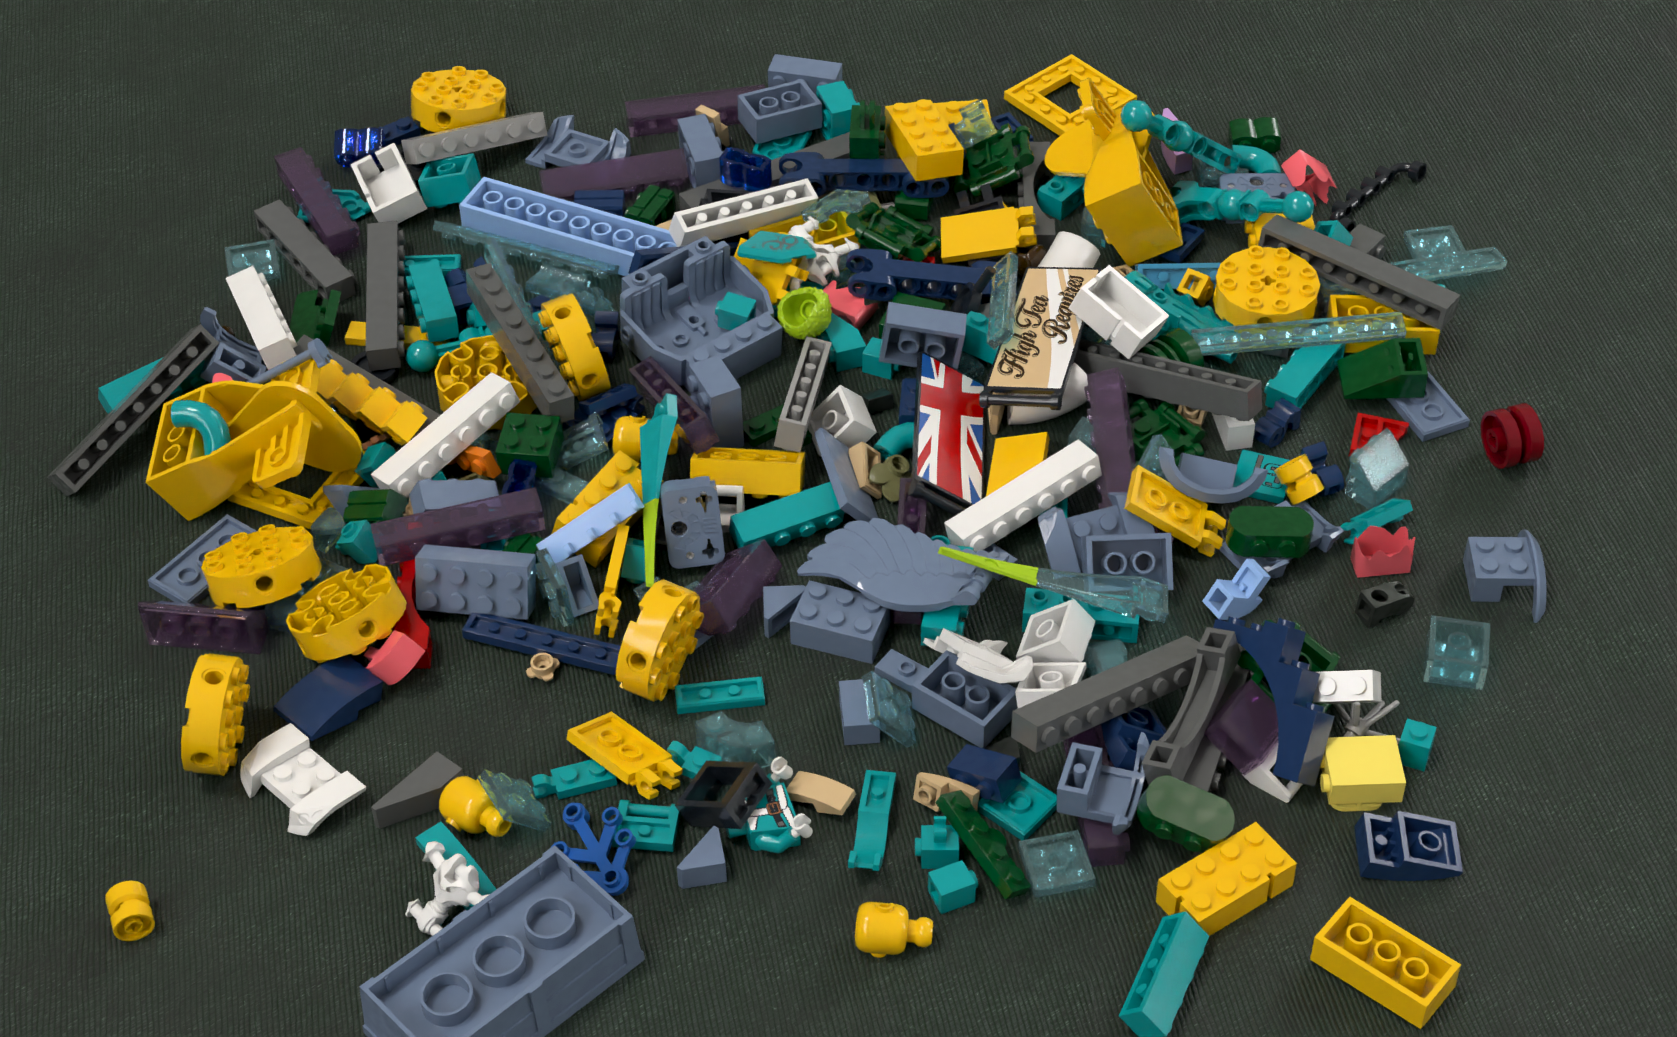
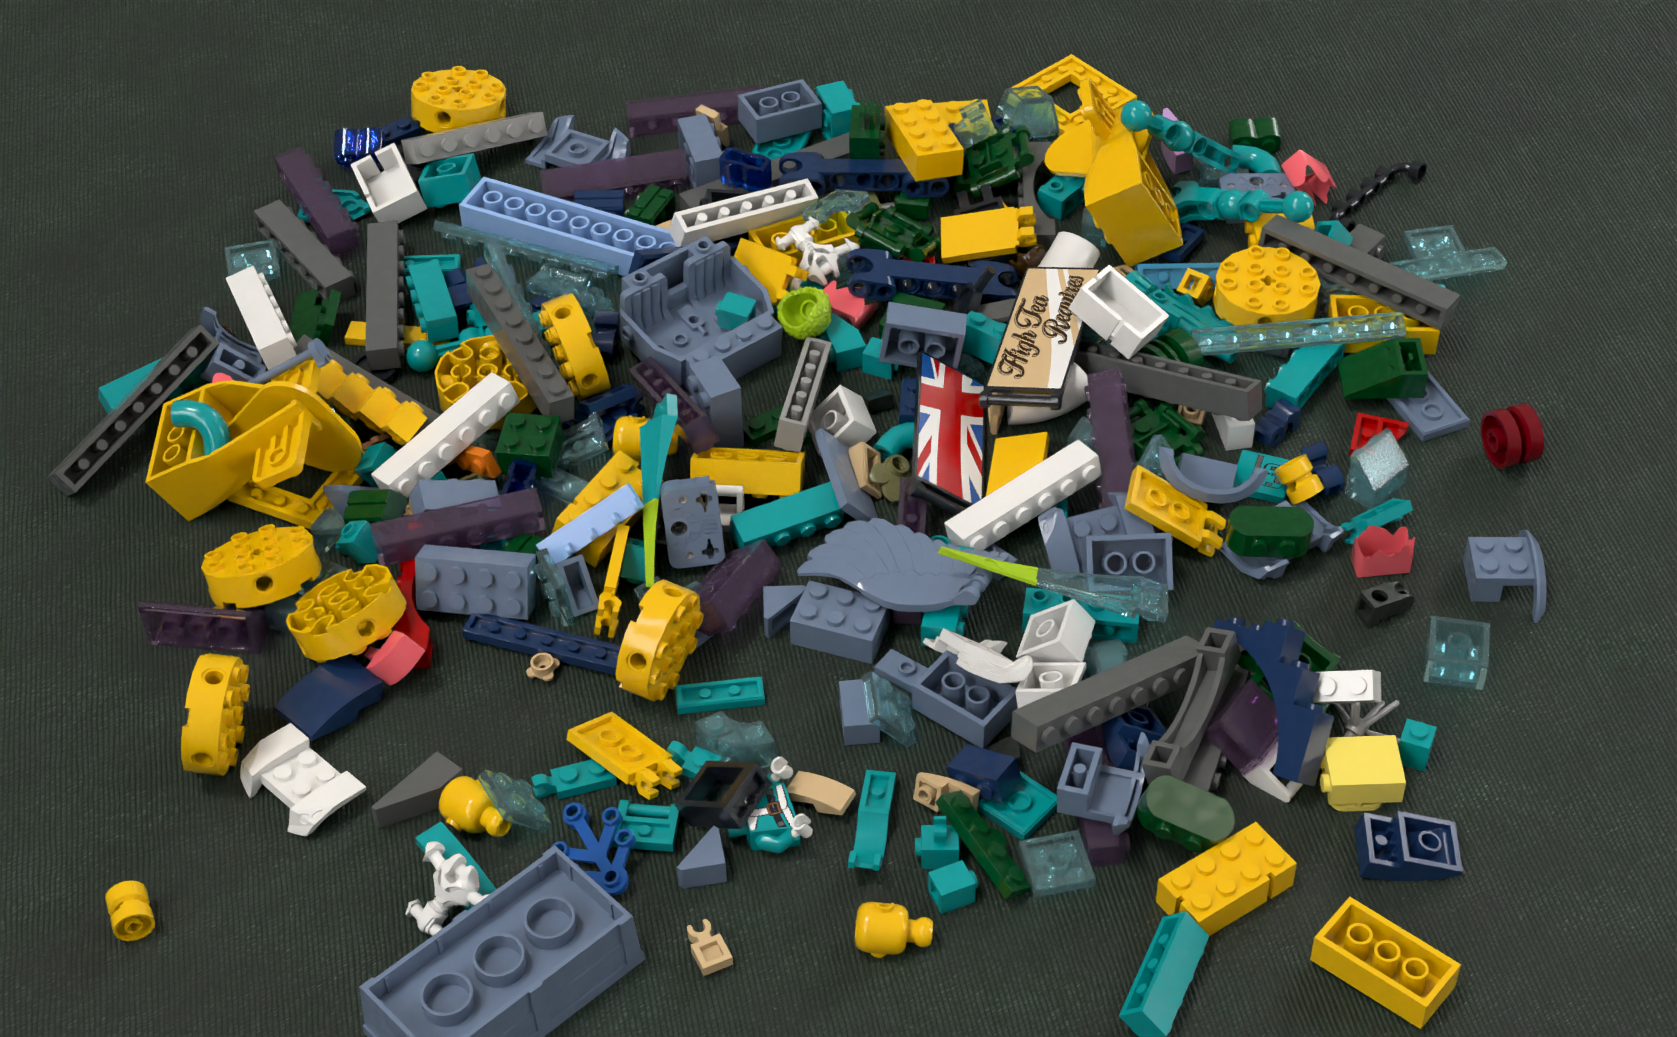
(182, 576): sand blue tile -> none
(709, 950): none -> tan plate
(776, 247): teal tile -> none
(814, 72): sand blue brick -> none
(1002, 301): clear light blue plate -> none
(1030, 108): none -> clear light blue slope
(1240, 595): light blue brick -> none

